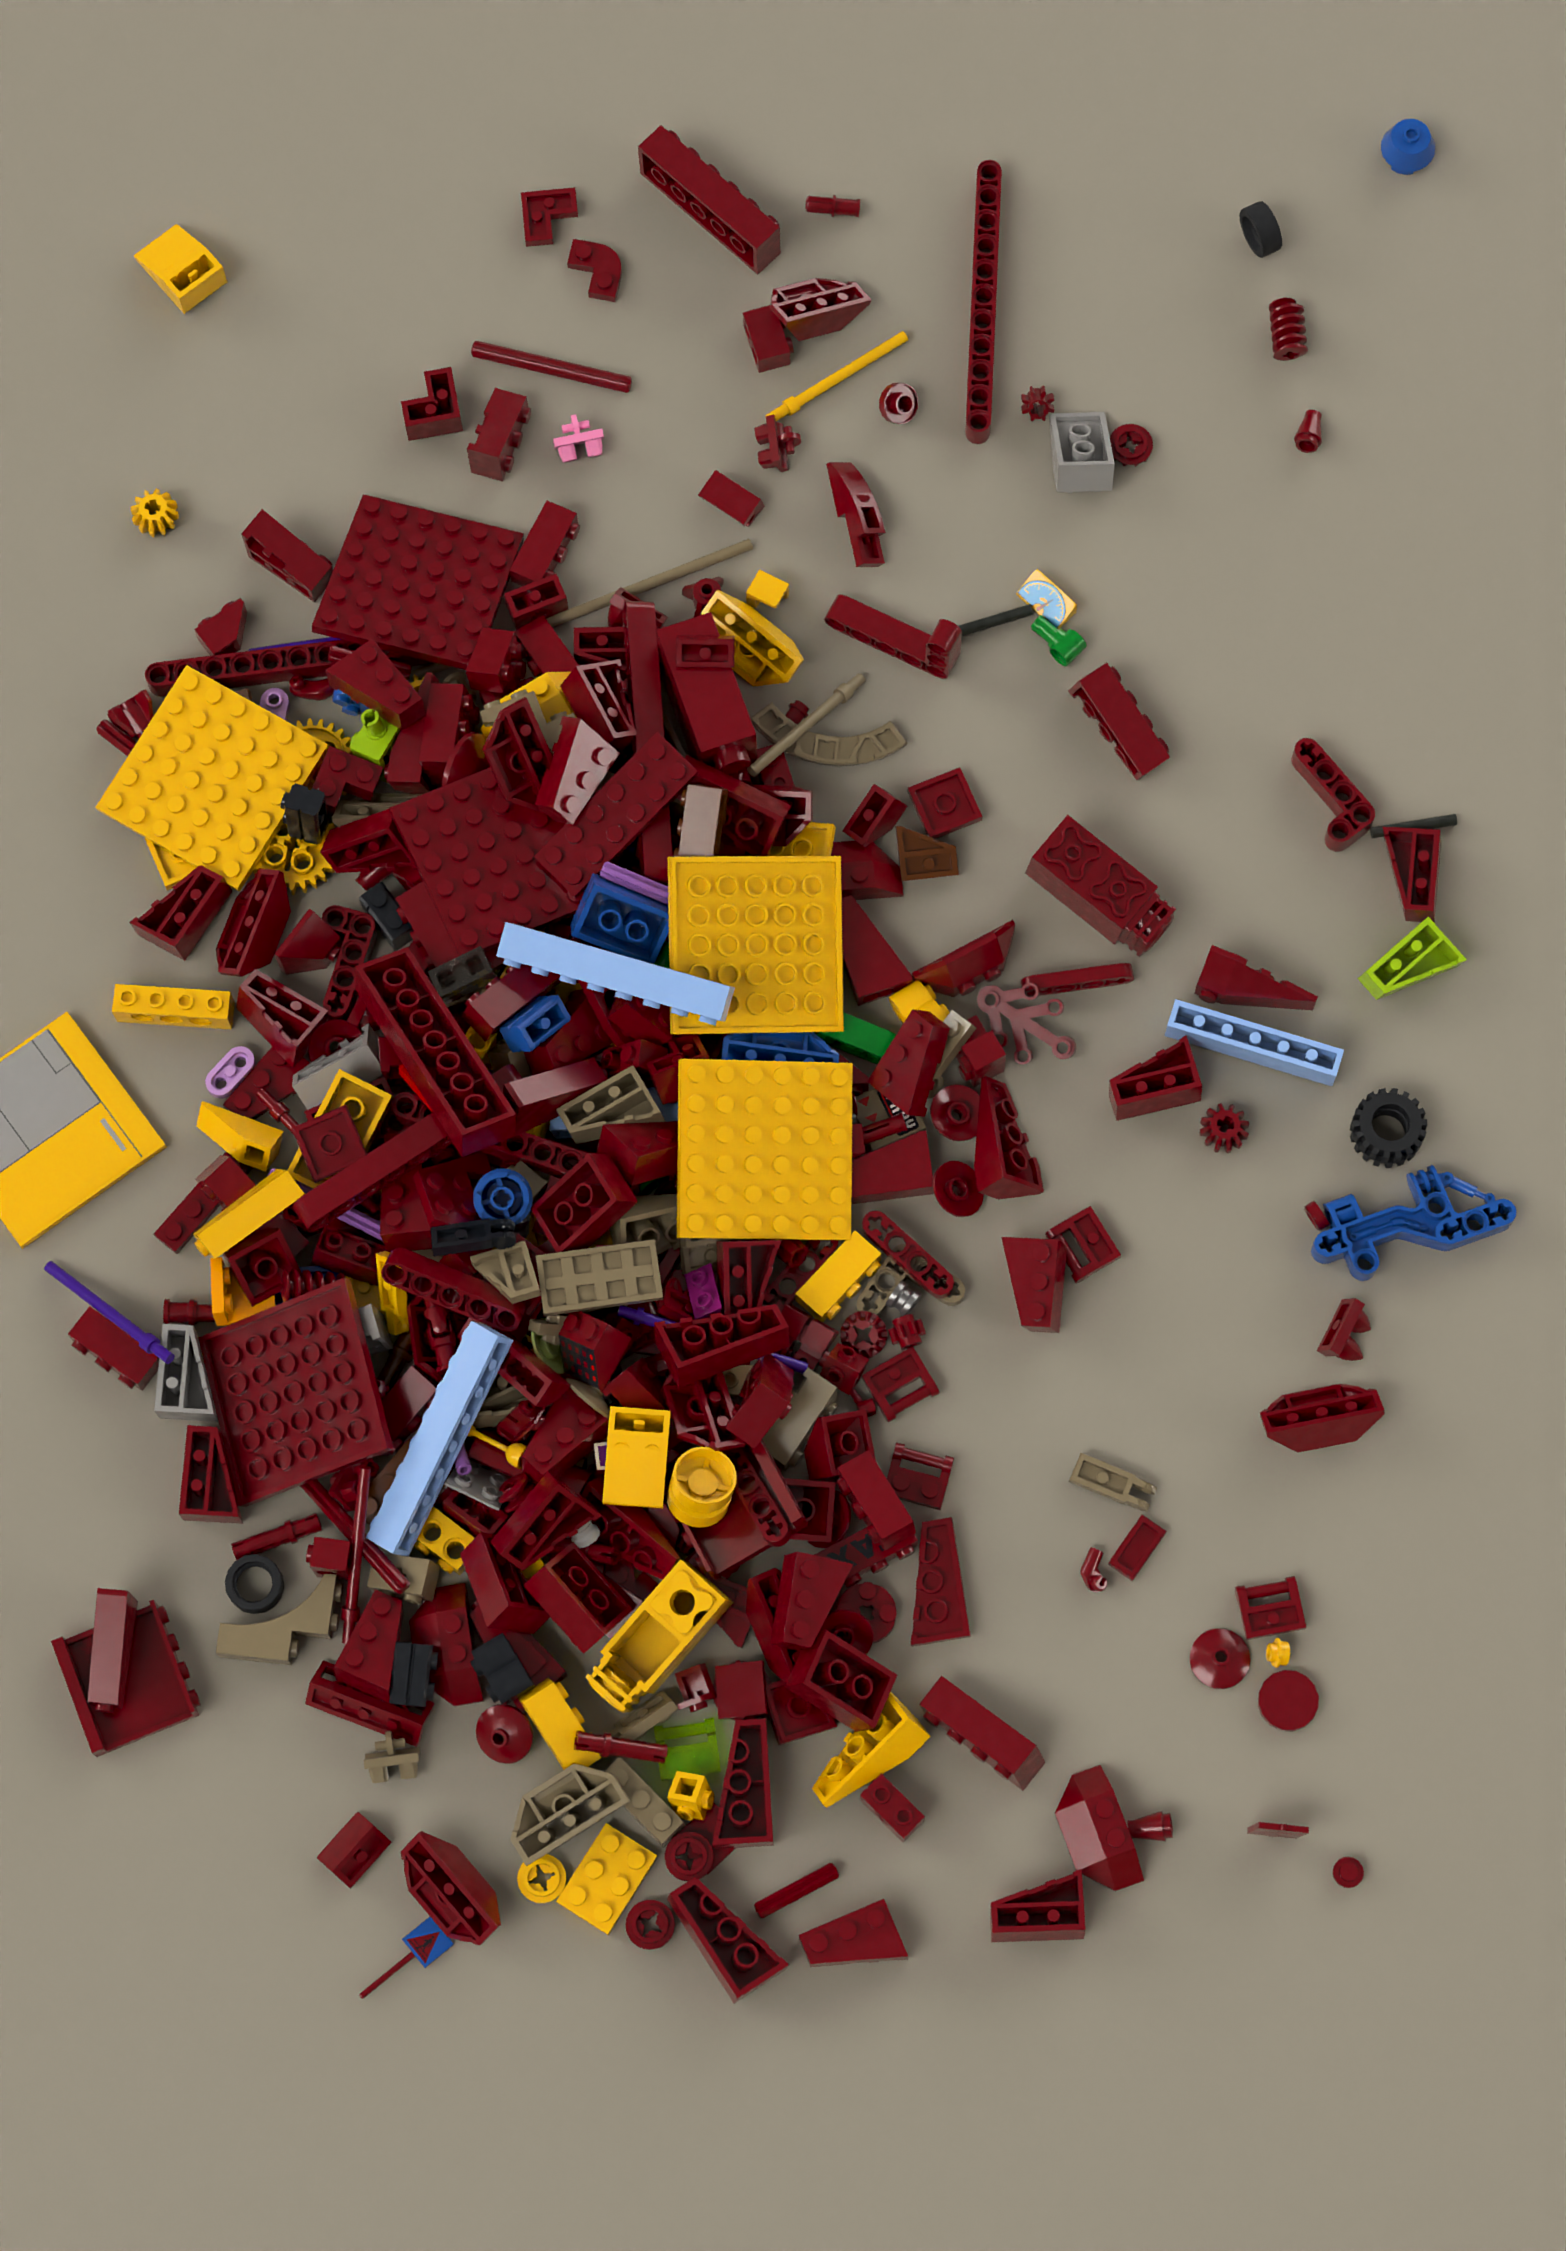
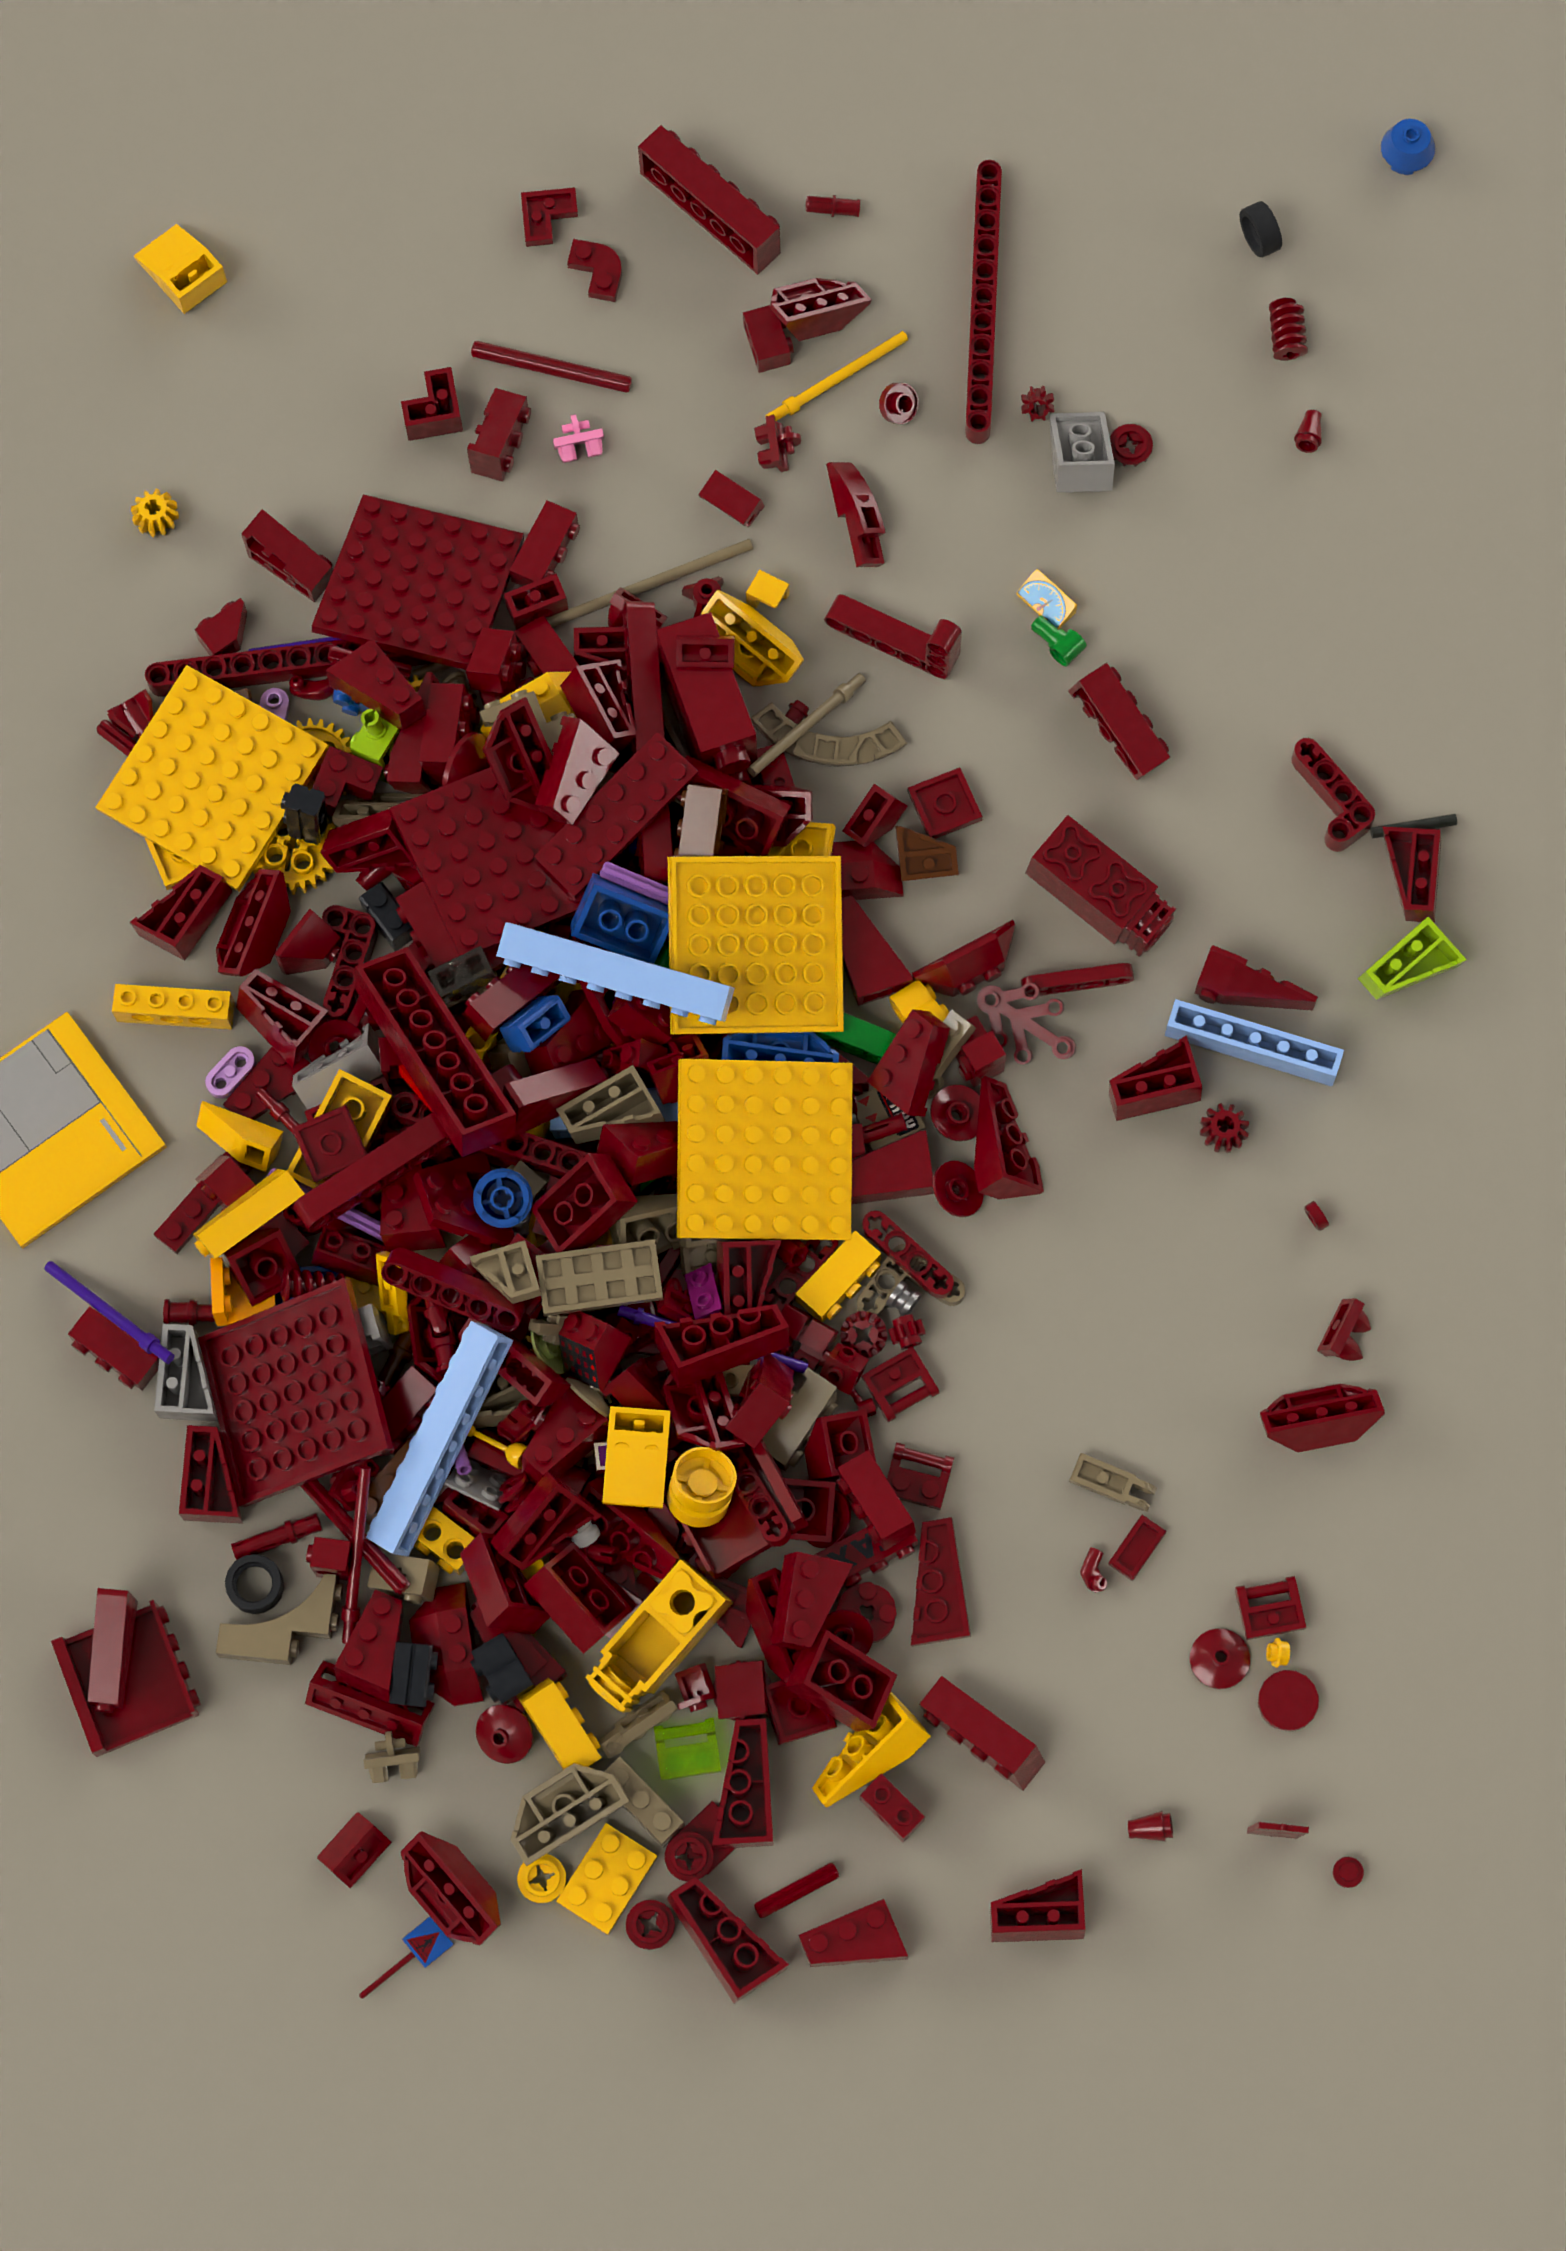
(472, 1236): black hinge -> none
(622, 1747): dark red pin -> none
(690, 1796): yellow brick -> none
(996, 620): pearl dark grey bar -> none
(1037, 1280): dark red wedge -> none
(1091, 1239): dark red plate -> none
(1097, 1831): dark red wedge -> none
(1390, 1105): black tyre -> none
(1416, 1225): blue beam -> none

